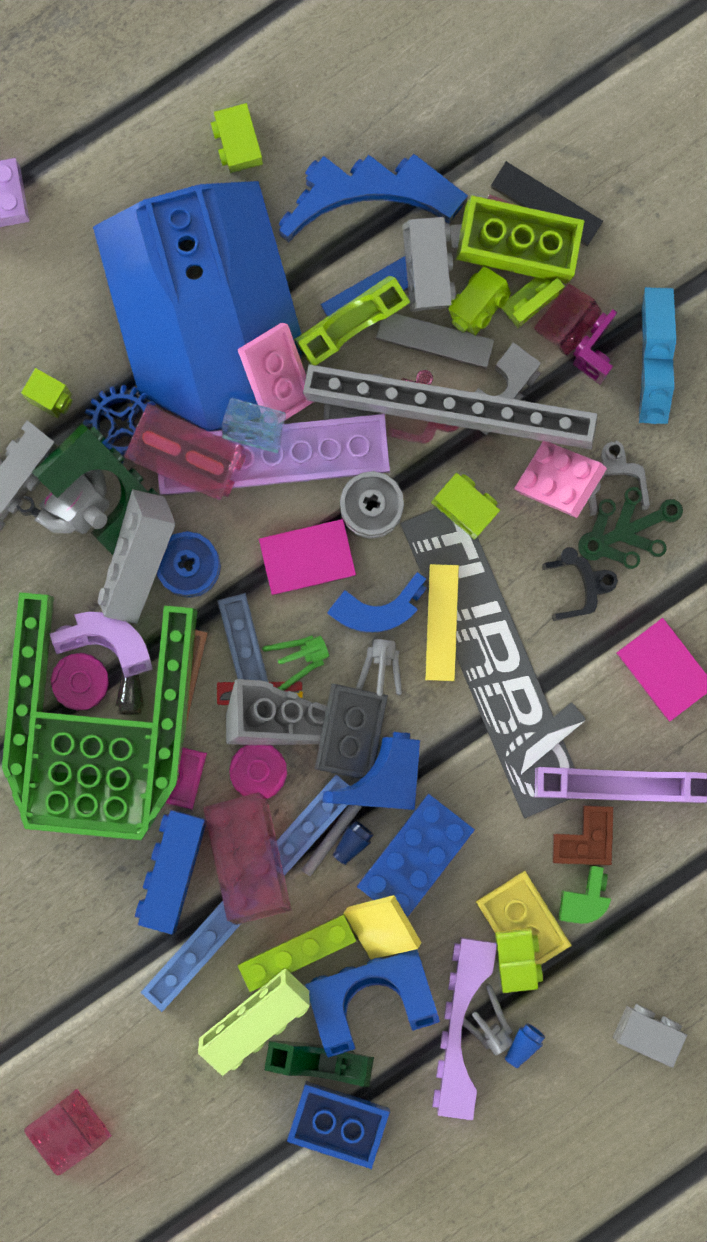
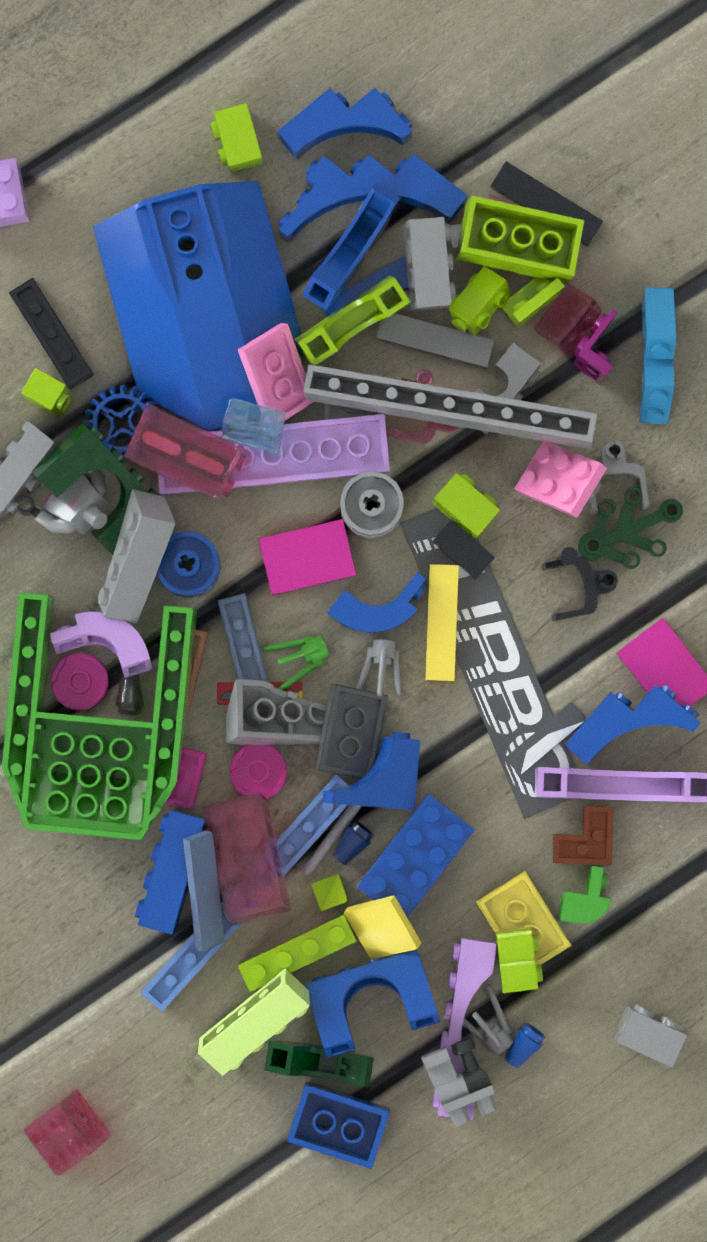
(51, 333): none -> black tile
(204, 890): none -> sand blue tile
(329, 892): none -> lime slope
(331, 118): none -> blue arch
(352, 247): none -> blue arch
(463, 549): none -> black tile
(463, 1088): none -> light grey hips
(615, 718): none -> blue arch

